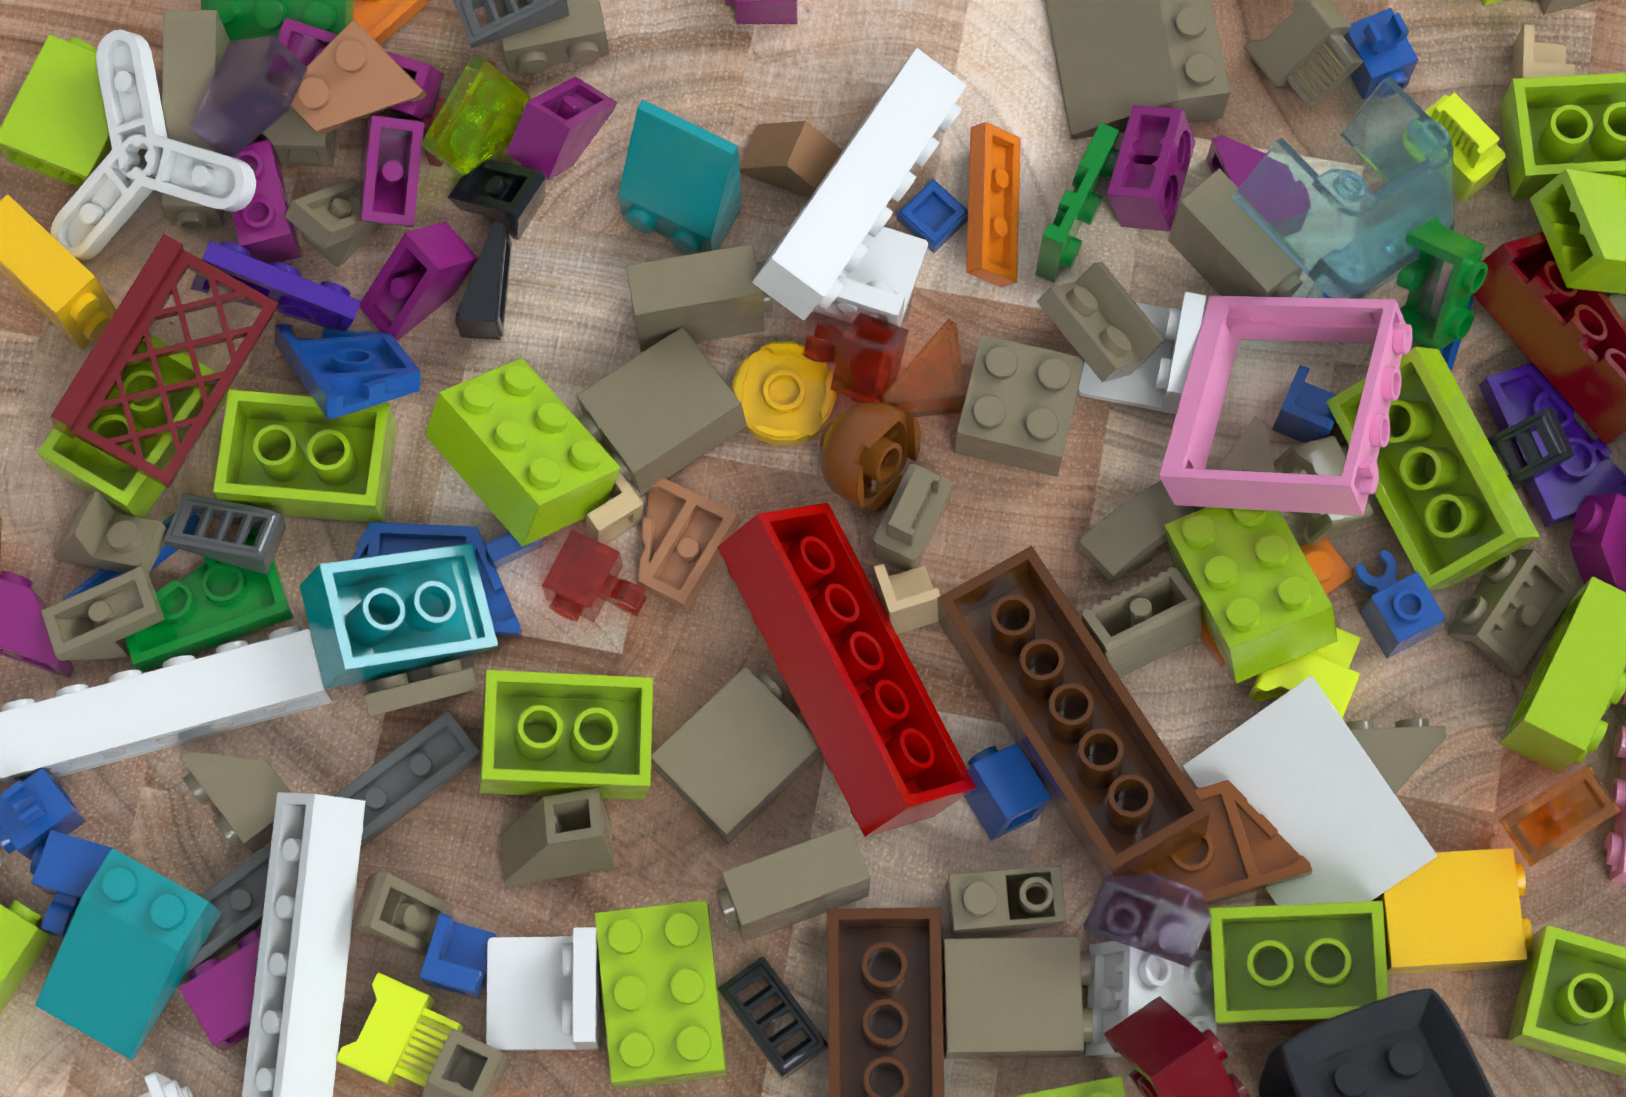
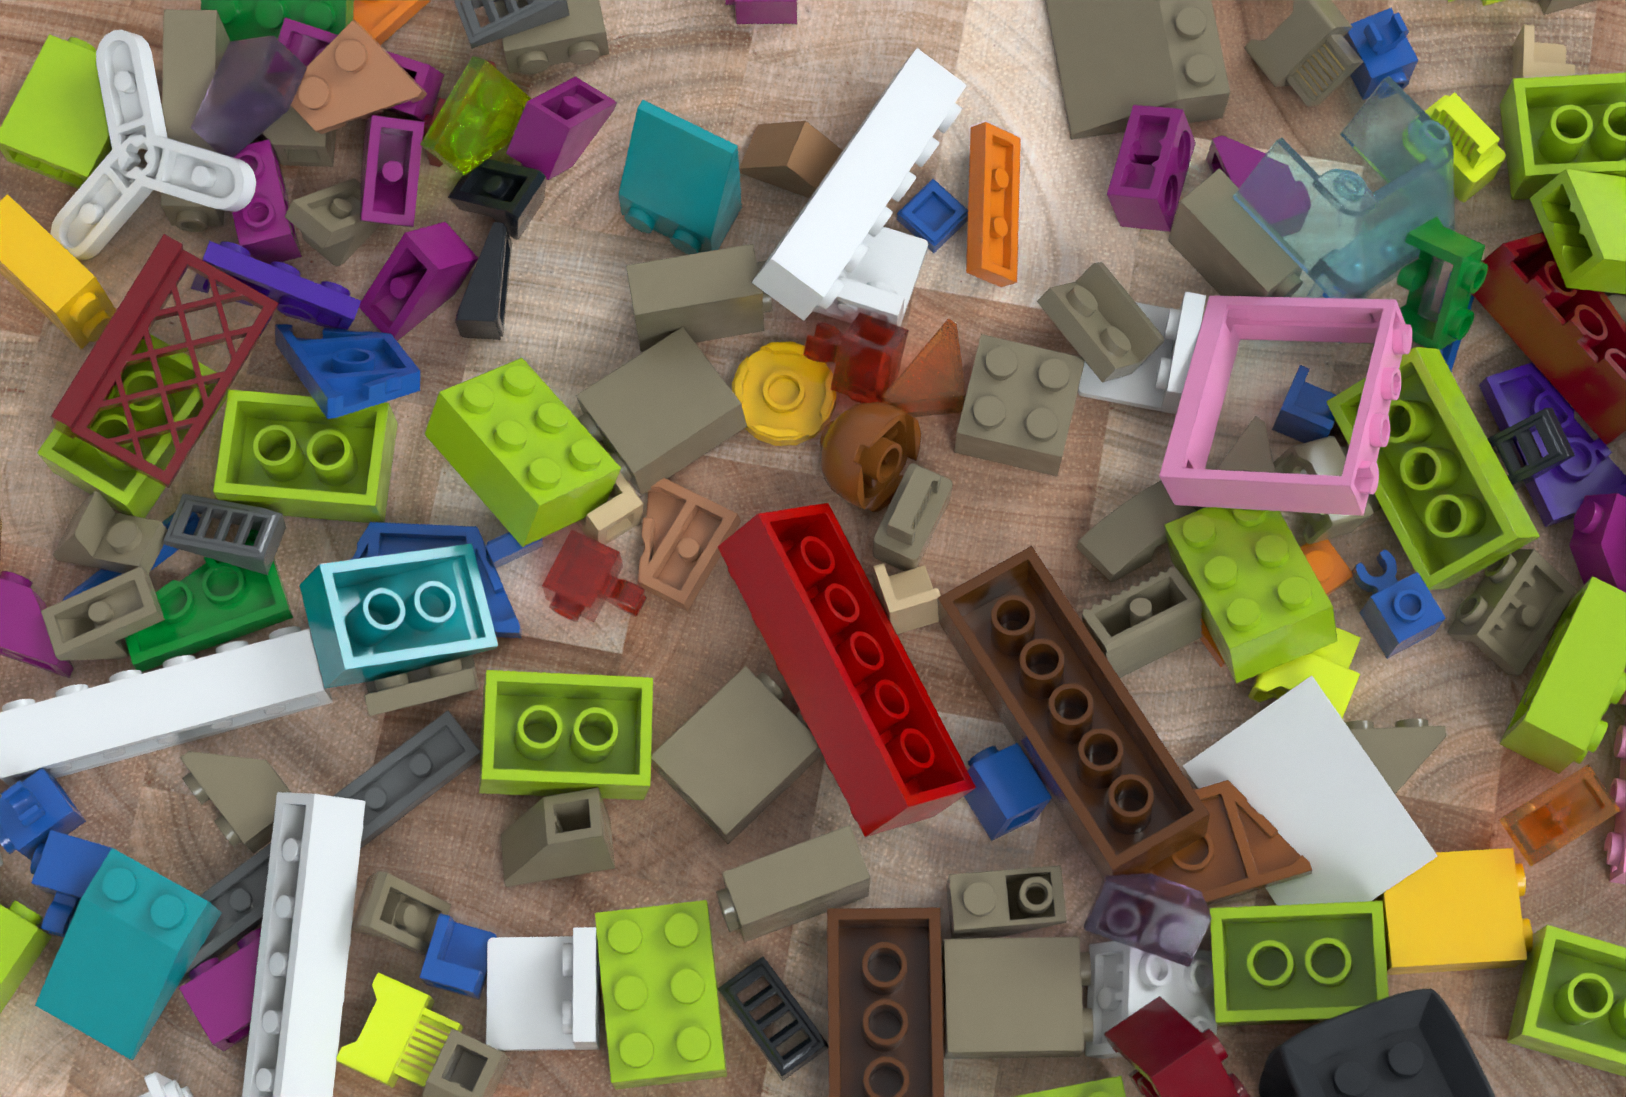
(1058, 242): green wing -> none

